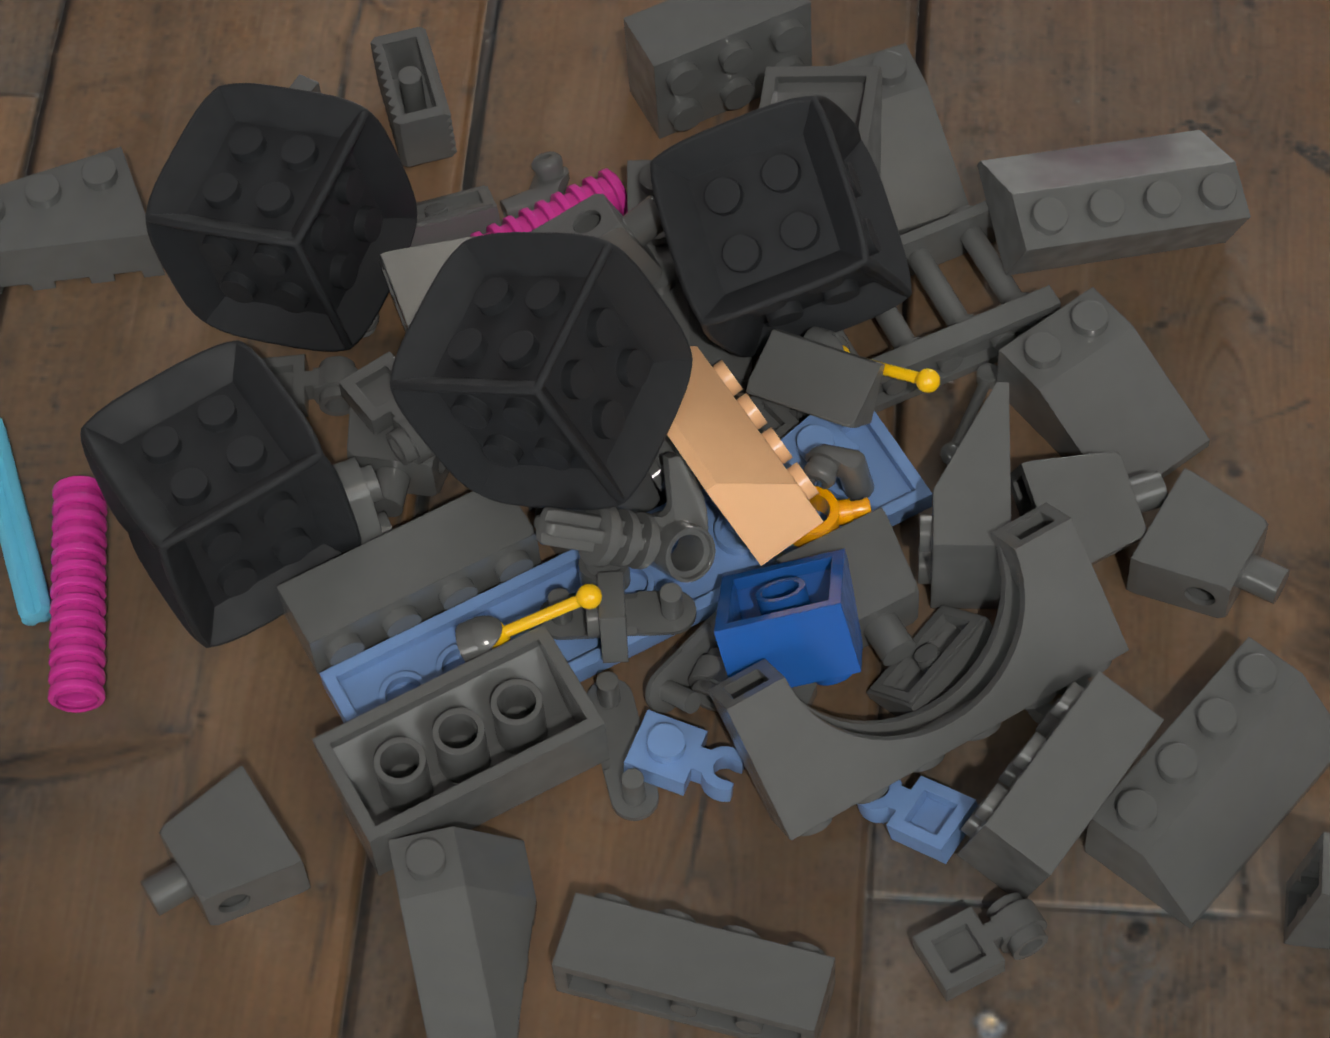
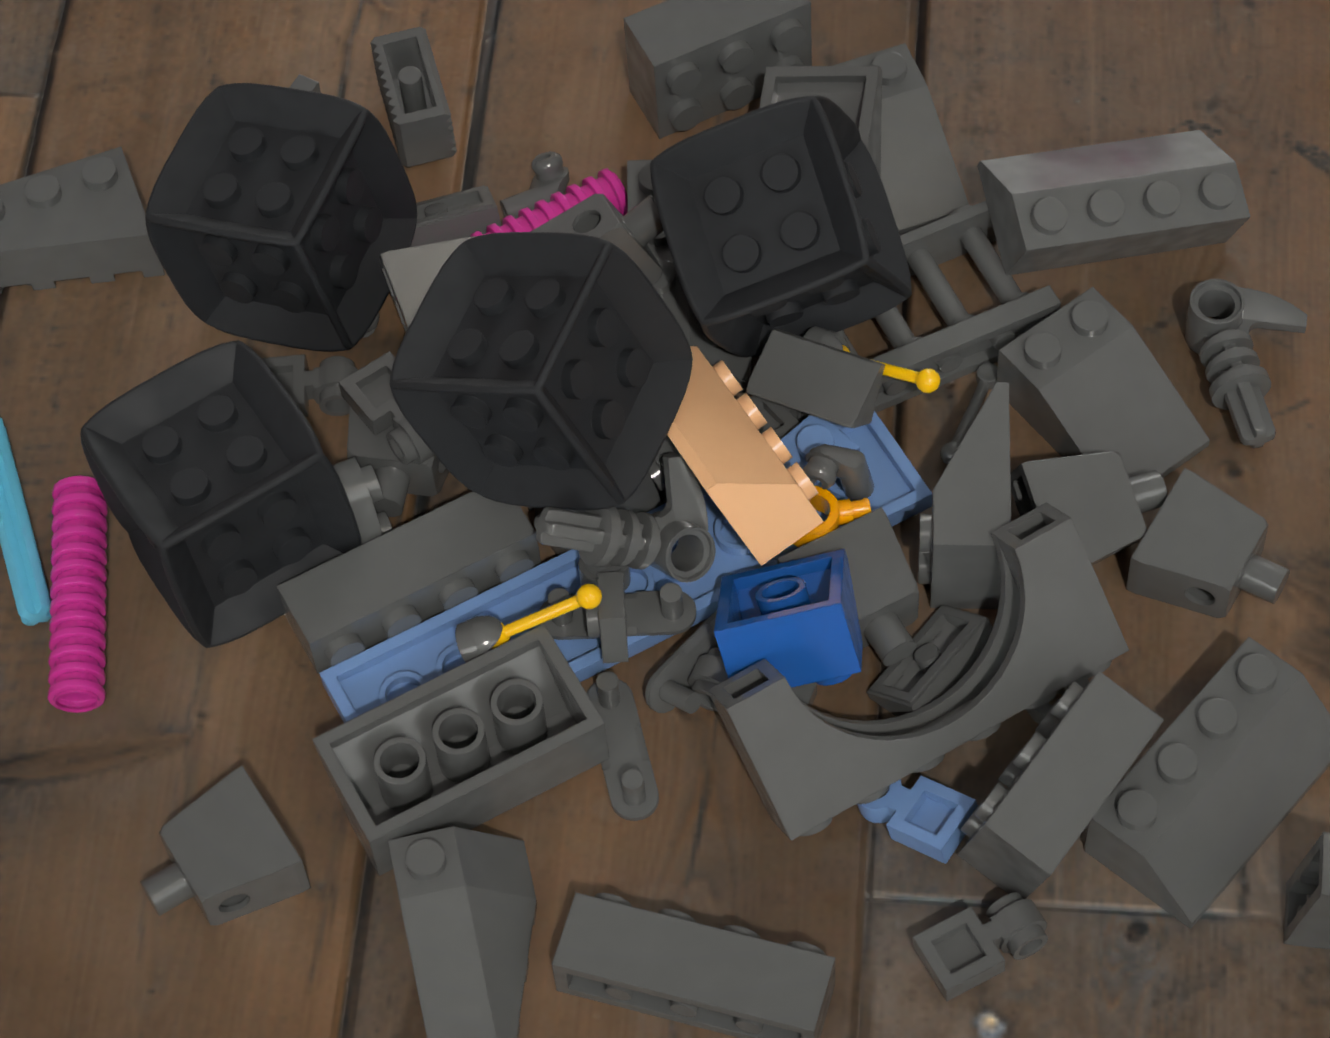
(675, 754): medium blue plate -> none
(1228, 350): none -> dark grey piece

